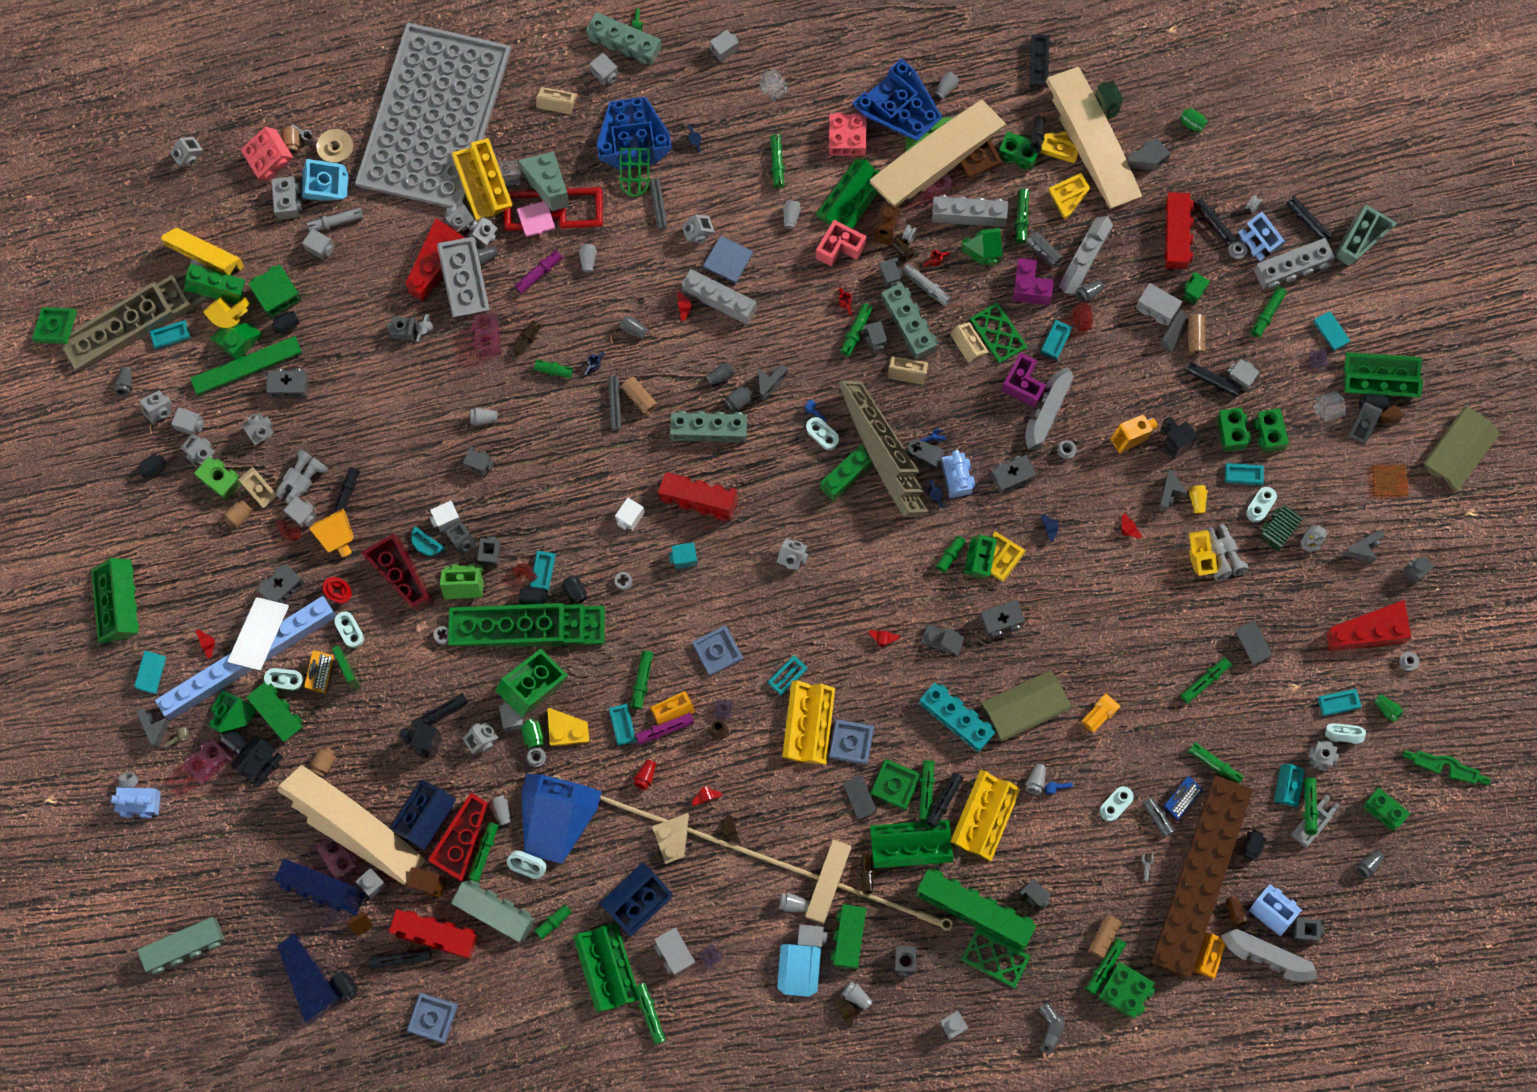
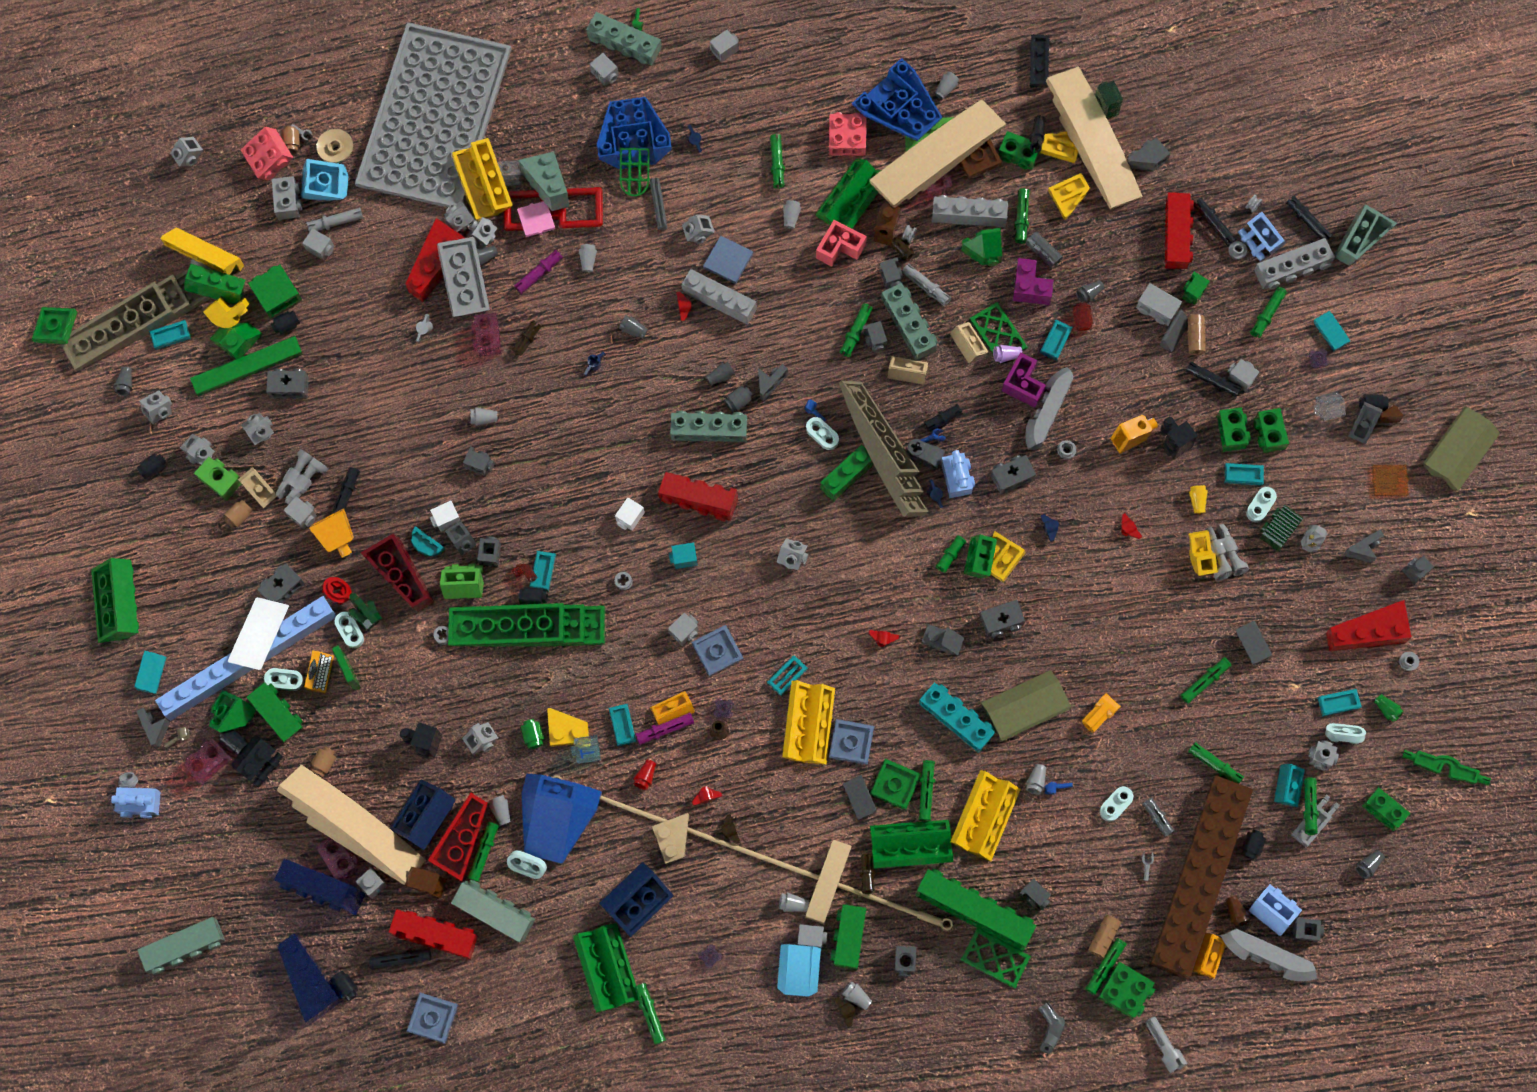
(187, 421): light grey brick -> none
(207, 643): red piece -> none
(286, 533): clear red arm -> none
(360, 923): reddish brown slope -> none
(365, 614): none -> dark green rock
(408, 330): dark grey brick -> none
(446, 708): black pin -> none
(510, 718): light grey brick -> none
(531, 682): green brick -> none
(536, 751): light grey plate -> none
(553, 369): green pin -> none
(553, 921): green pin -> none
(555, 100): tan slope -> none
(574, 589): black brick -> none
(586, 749): none -> clear light blue brick
(614, 399): dark grey axle -> none
(639, 395): medium nougat axle -> none
(640, 687): green pin -> none
(674, 951): light grey brick -> none
(684, 629): none -> light grey brick
(773, 84): clear brick -> none
(845, 300): red piece -> none
(936, 258): red piece -> none
(943, 417): none -> black pin
(946, 796): black pin -> none
(953, 1025): light grey brick -> none
(1006, 353): none -> lavender cone
(1086, 255): light grey brick -> none
(1171, 488): dark grey slope -> none
(1172, 1057): none -> light grey piece
(1183, 798): slope -> none
(1193, 120): green brick -> none
(1382, 374): green slope -> none

